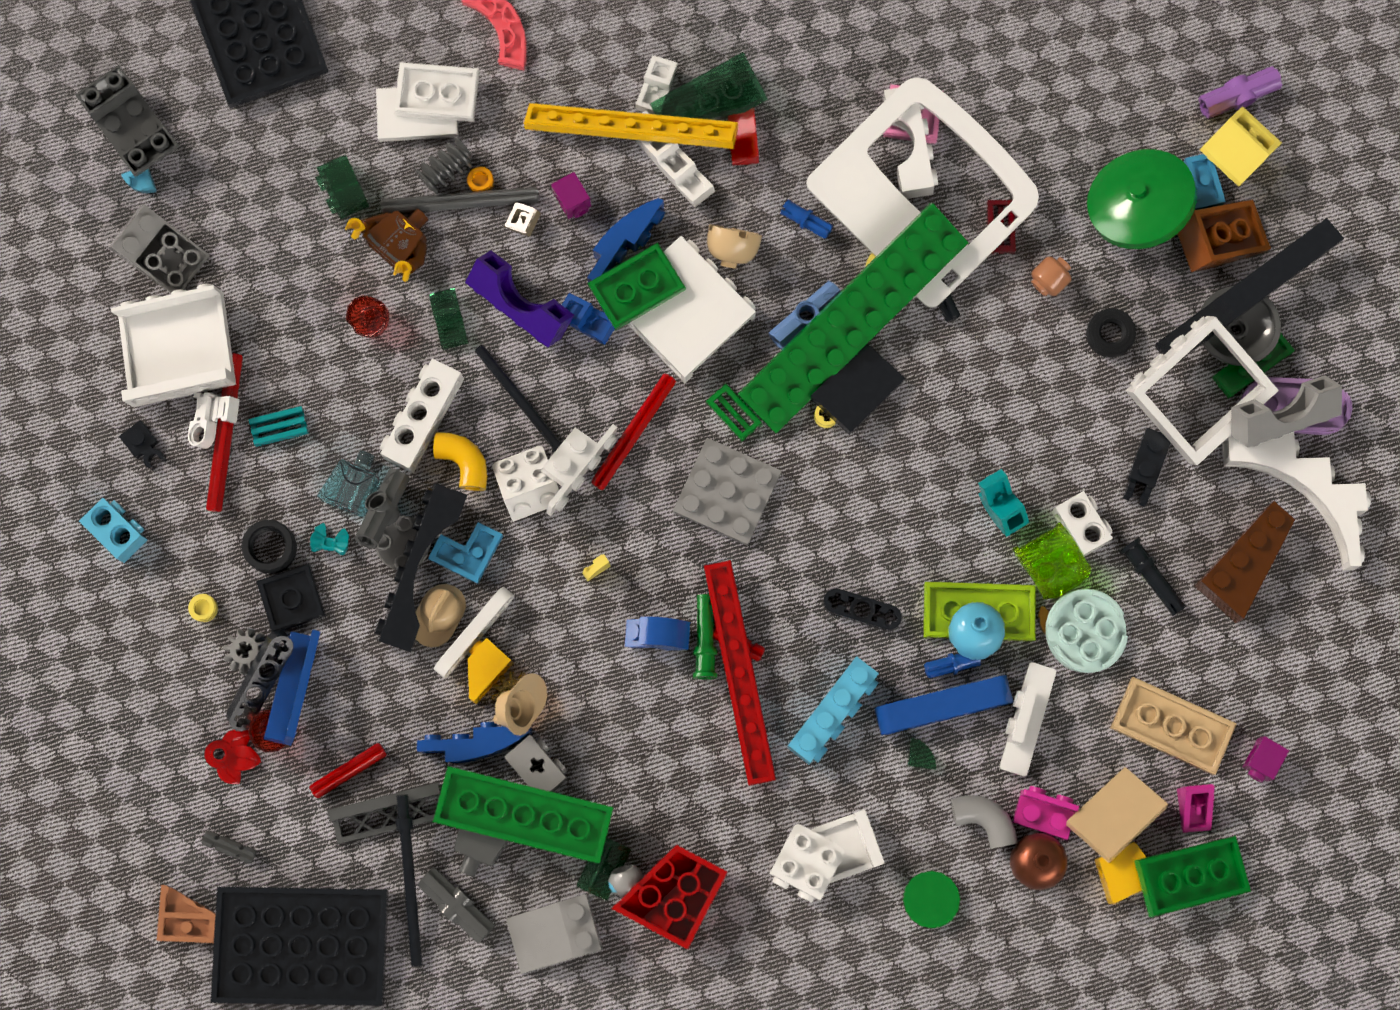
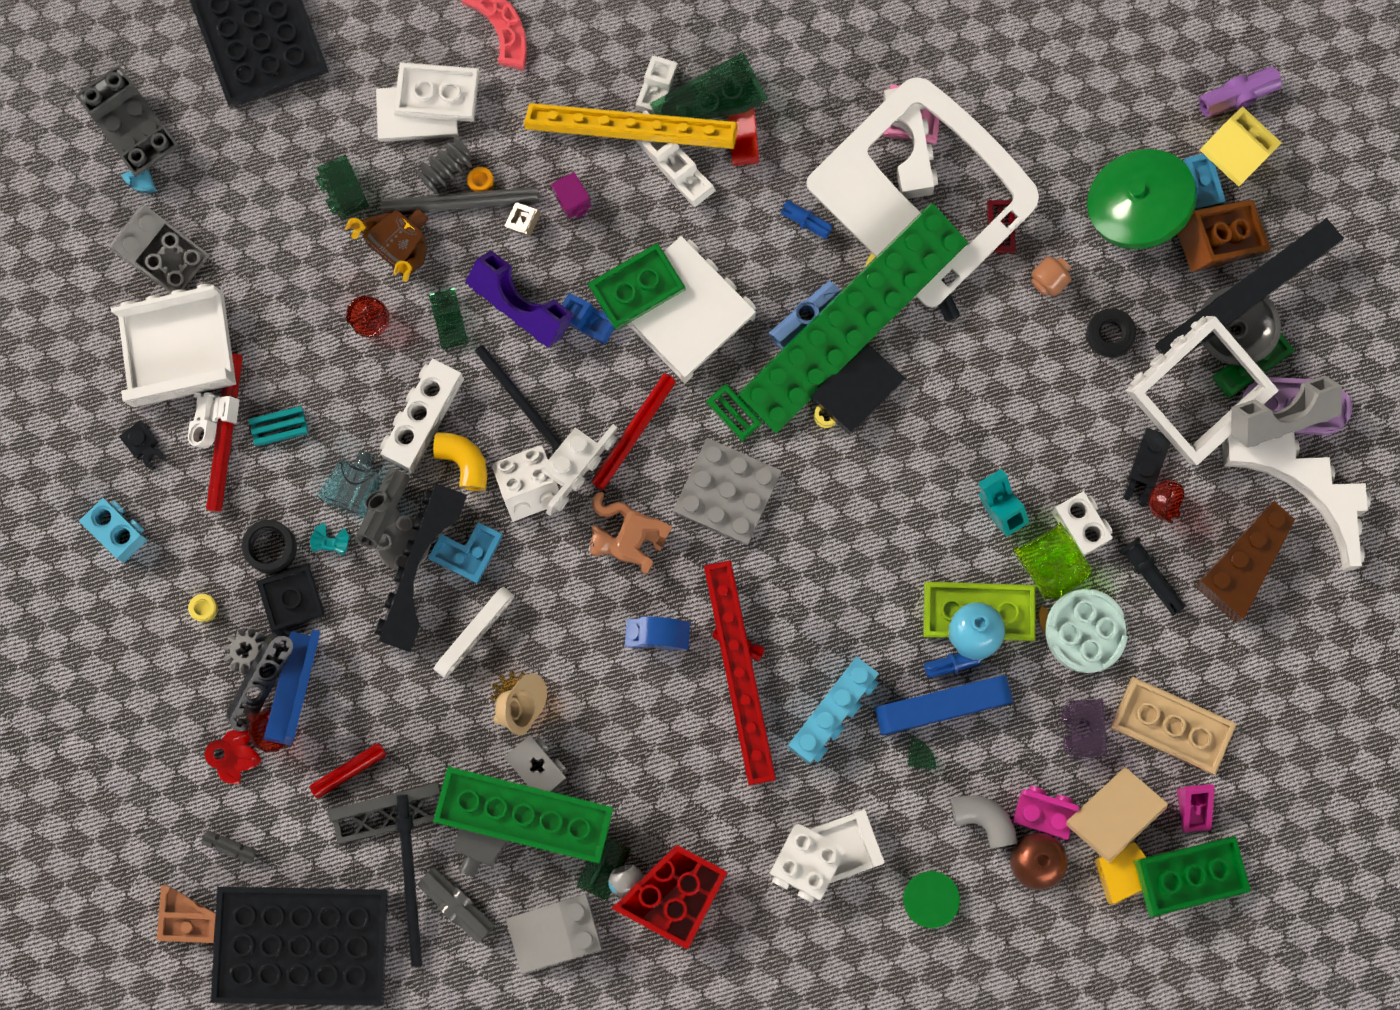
(439, 615): tan piece -> none
(484, 668): yellow slope -> none
(486, 742): blue slope -> none
(600, 564): light yellow tile -> none
(628, 232): blue slope -> none
(634, 531): none -> nougat animal
(705, 650): green pin -> none
(732, 245): tan cylinder -> none
(880, 622): black beam -> none
(1027, 719): white bracket -> none
(1093, 715): none -> clear purple brick
(1166, 500): none -> clear red hair
(1265, 759): magenta brick -> none

